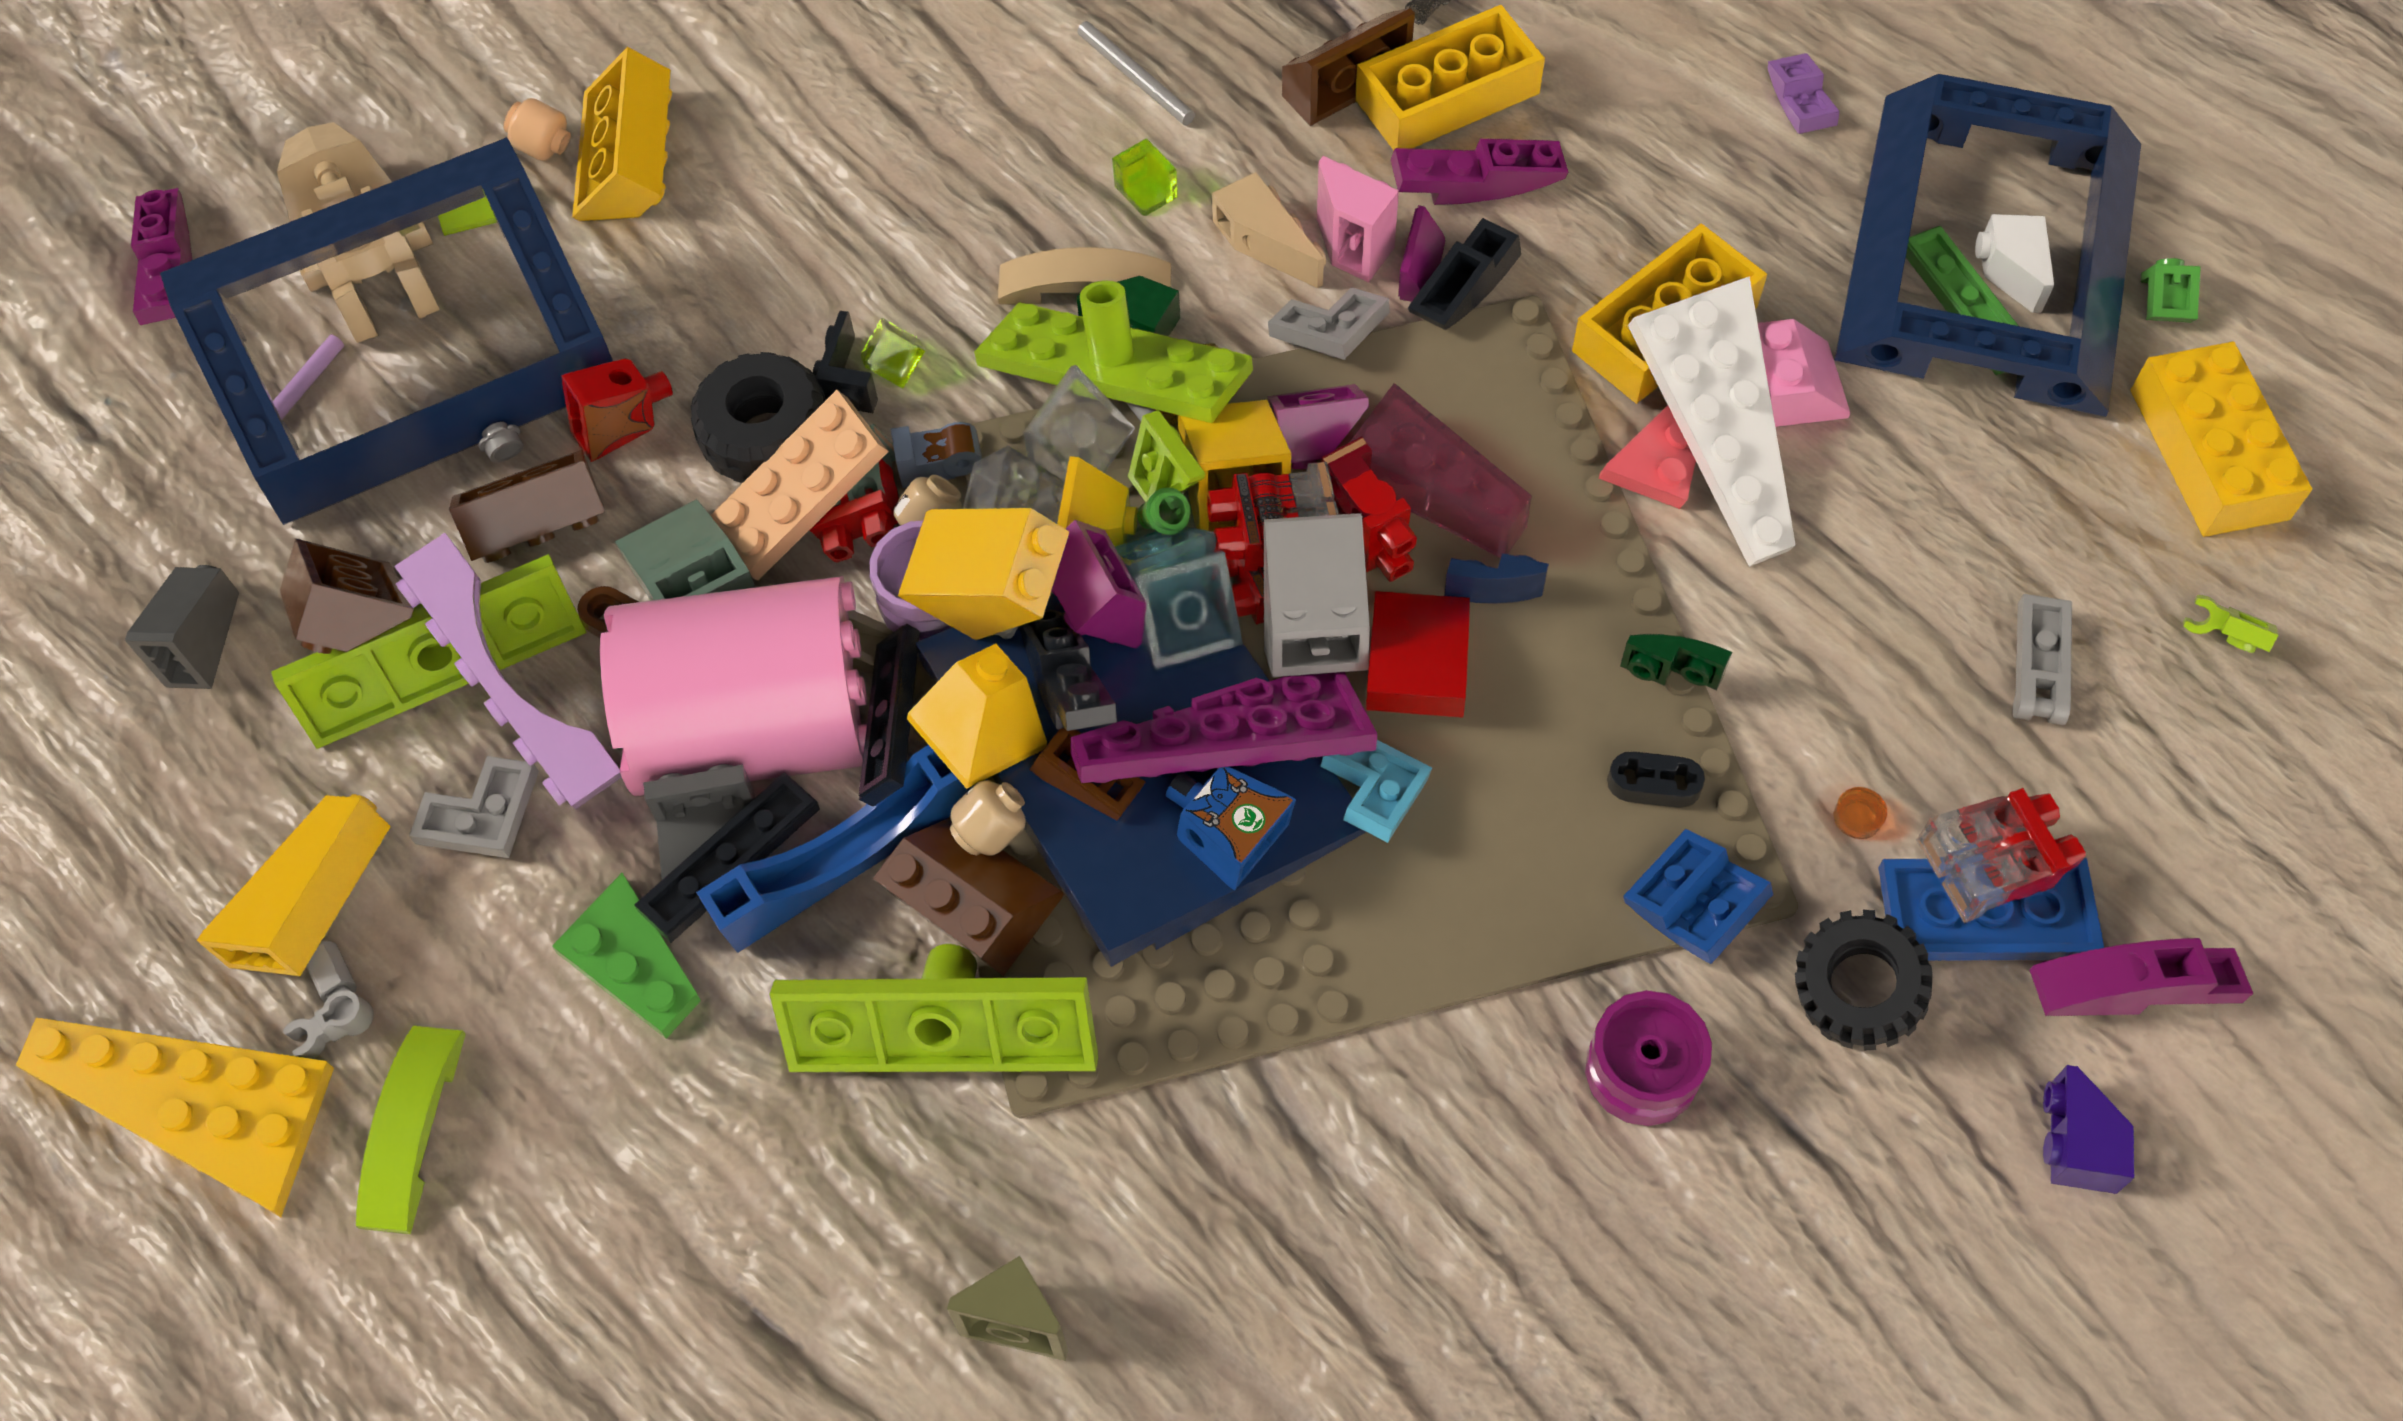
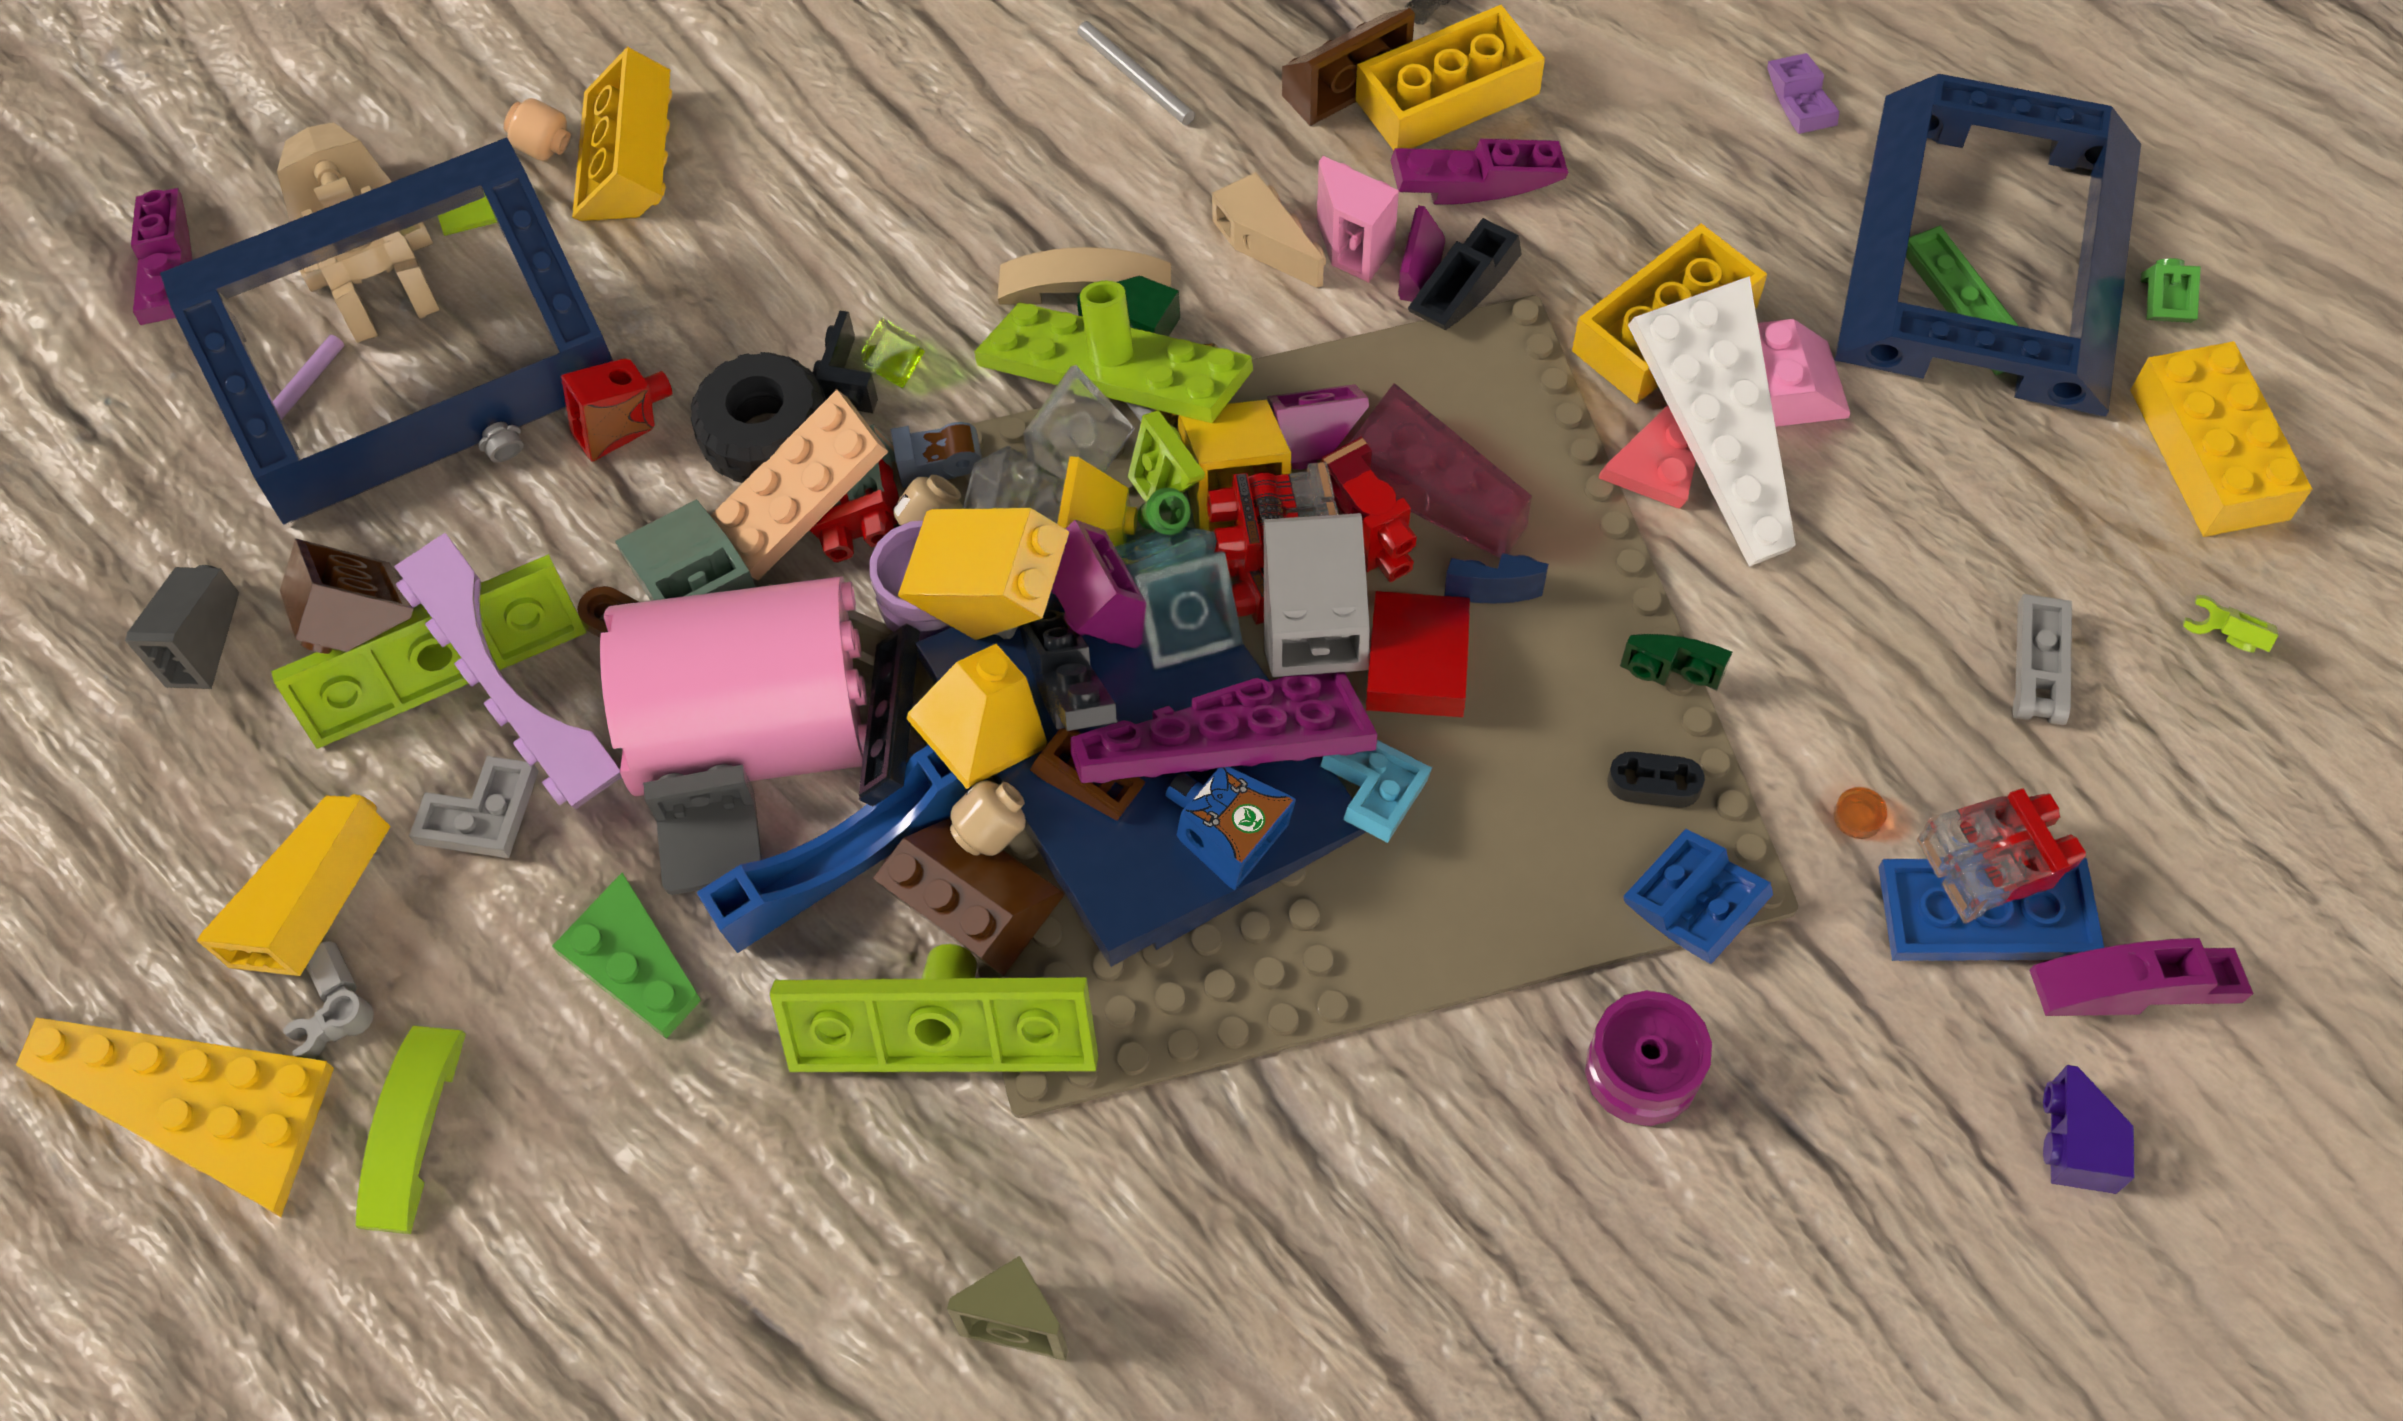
(527, 507): reddish brown slope -> none
(744, 839): black tile -> none
(1145, 177): clear neon green panel -> none
(1331, 330): light grey plate -> none
(1874, 937): black tyre -> none
(2017, 258): white slope -> none

